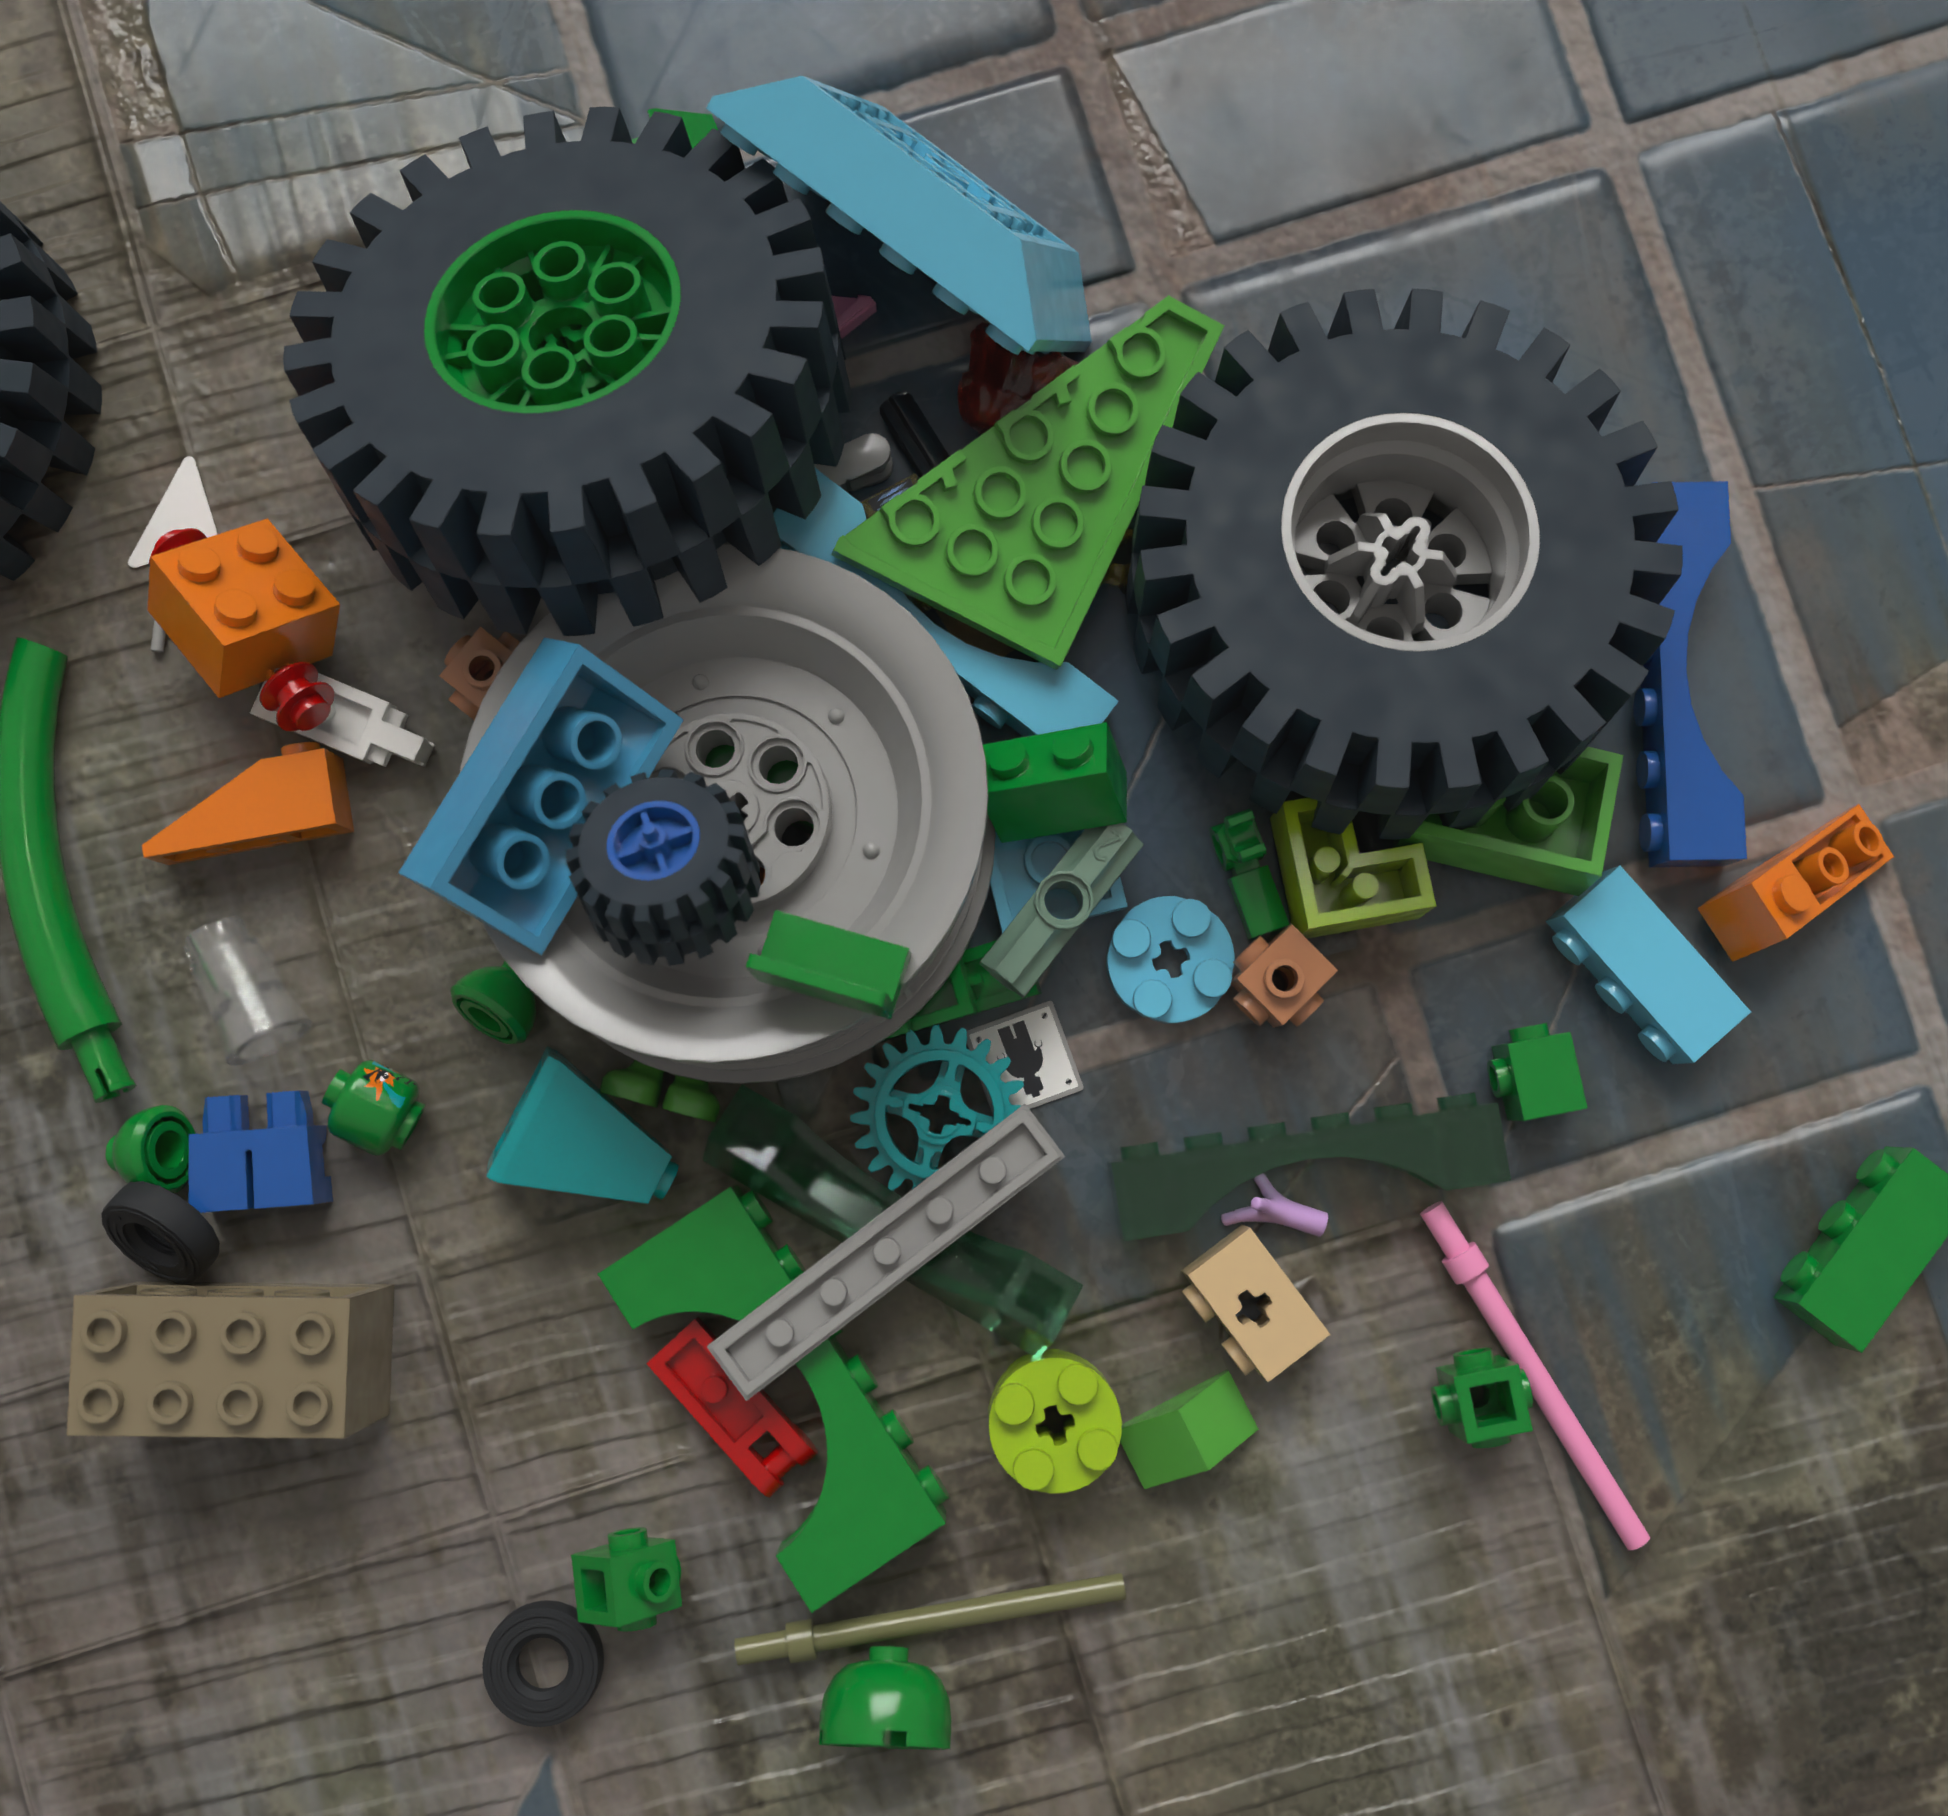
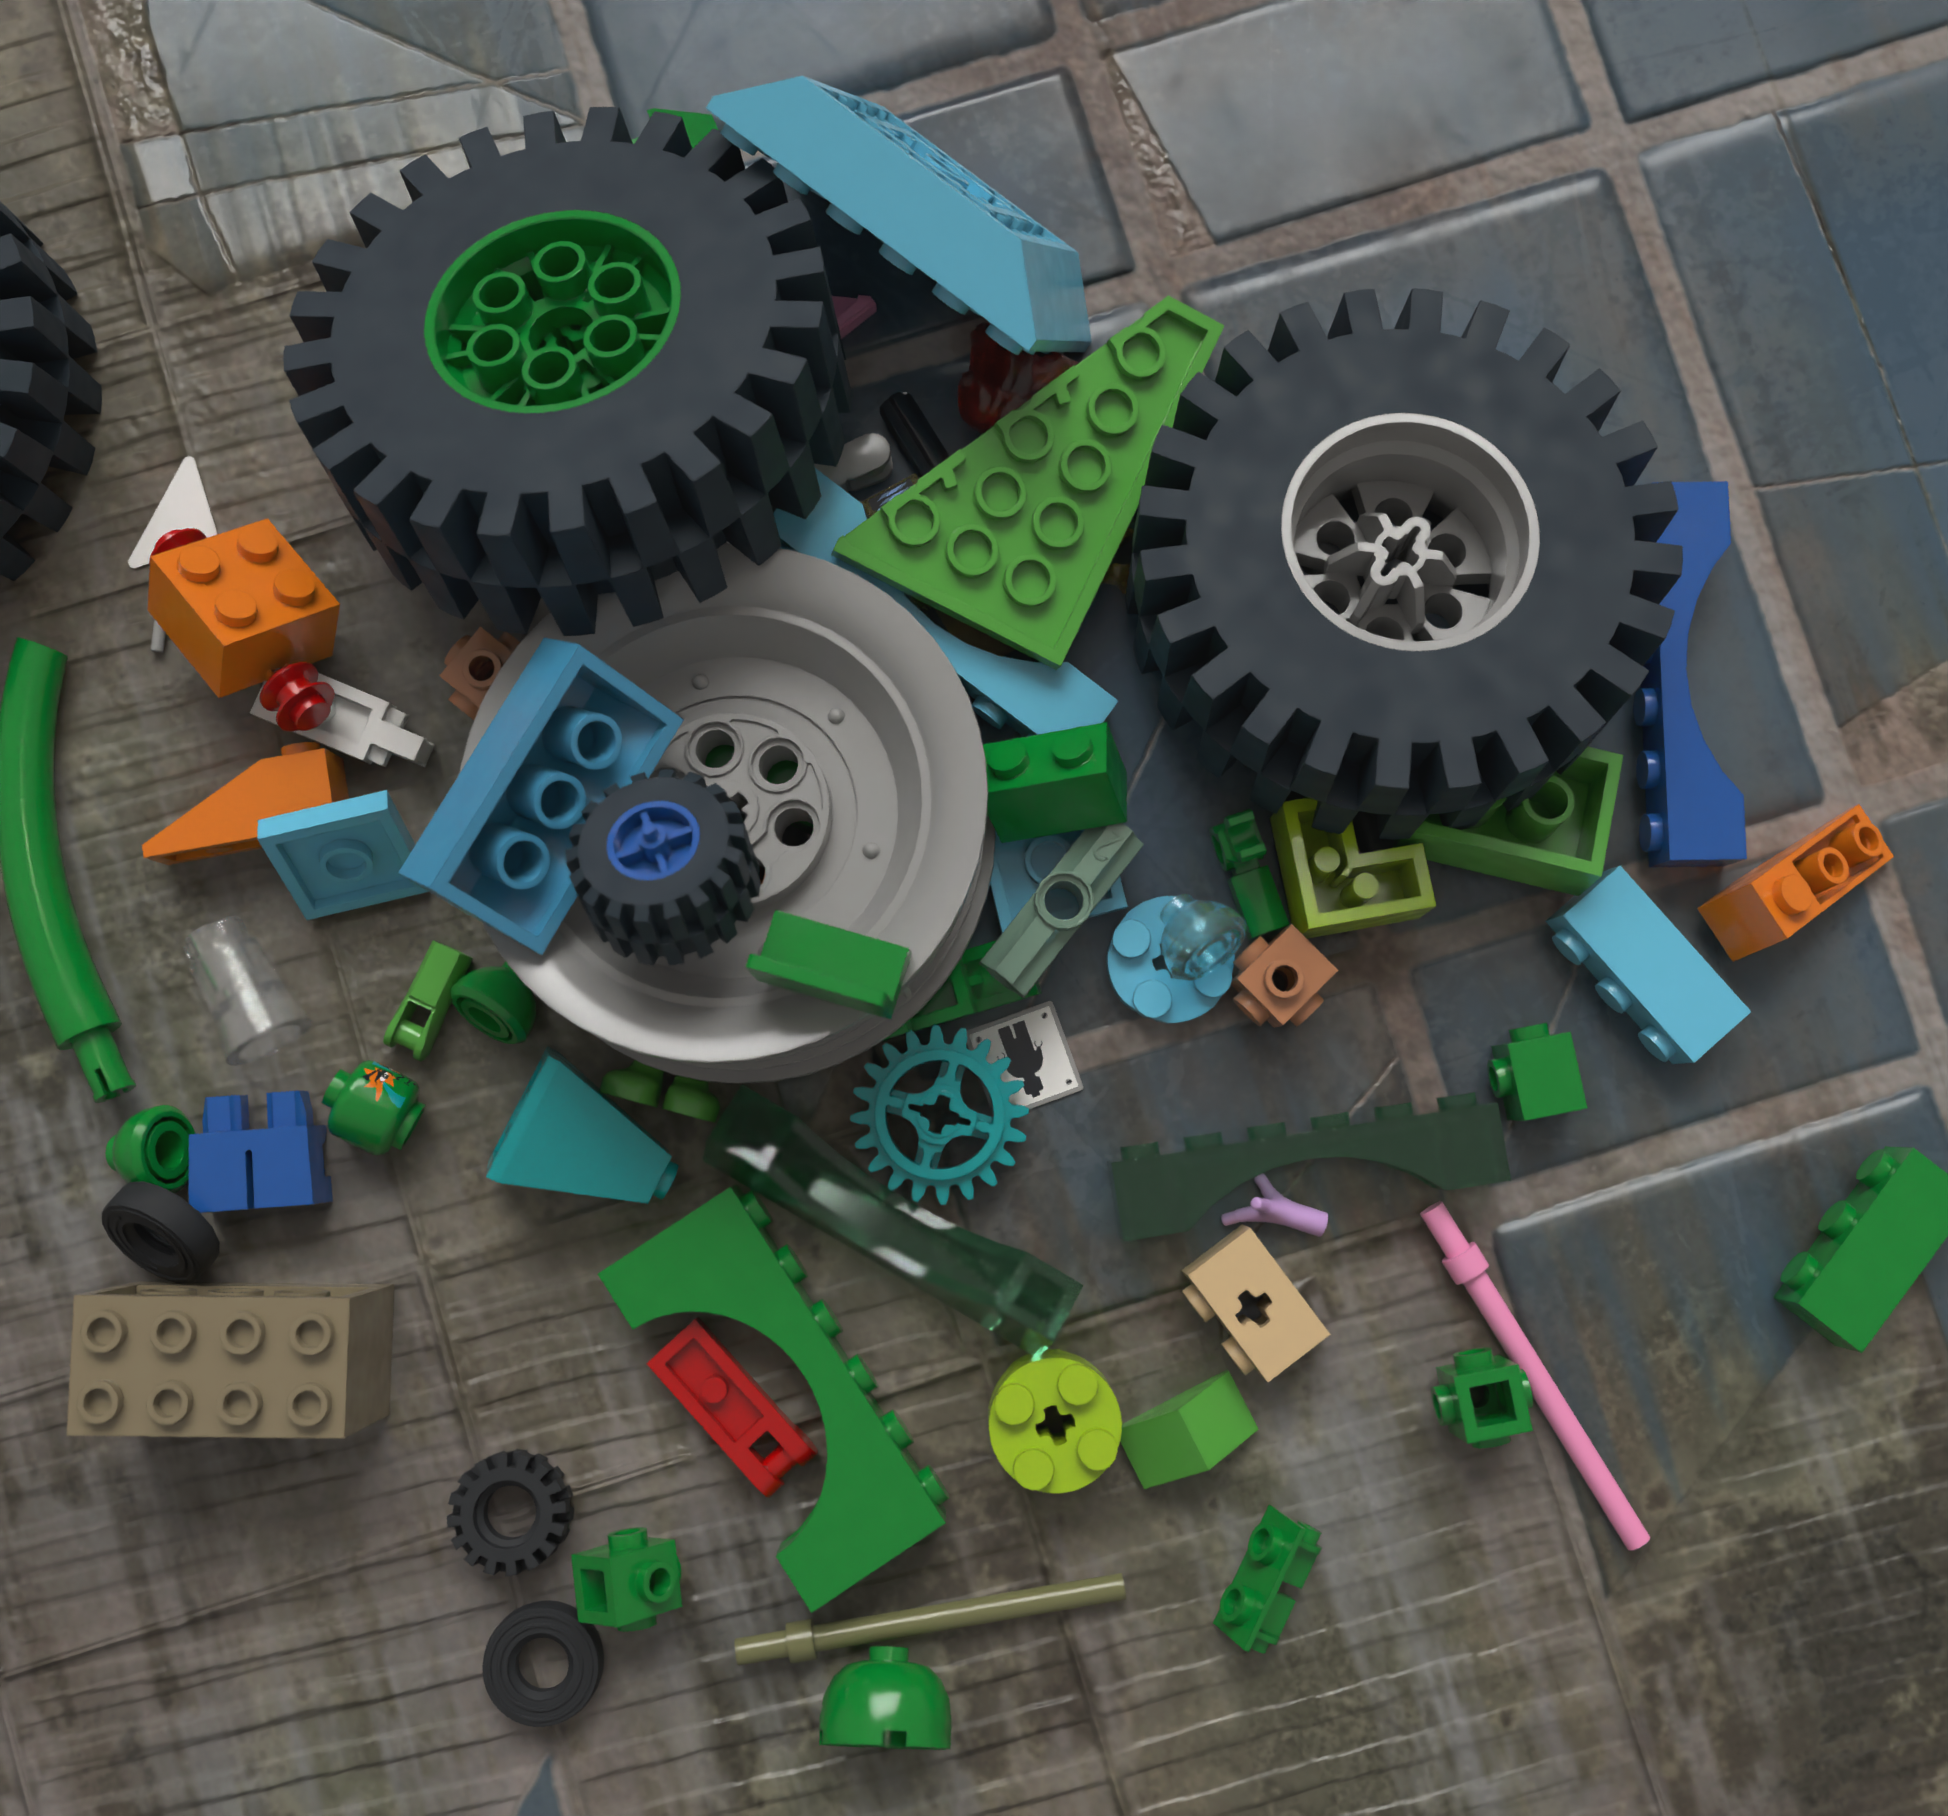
(340, 854): none -> medium azure plate
(431, 990): none -> bright green bar
(471, 1512): none -> black tyre
(885, 1252): light grey tile -> none
(1199, 936): none -> clear light blue brick
(1252, 1607): none -> green hinge

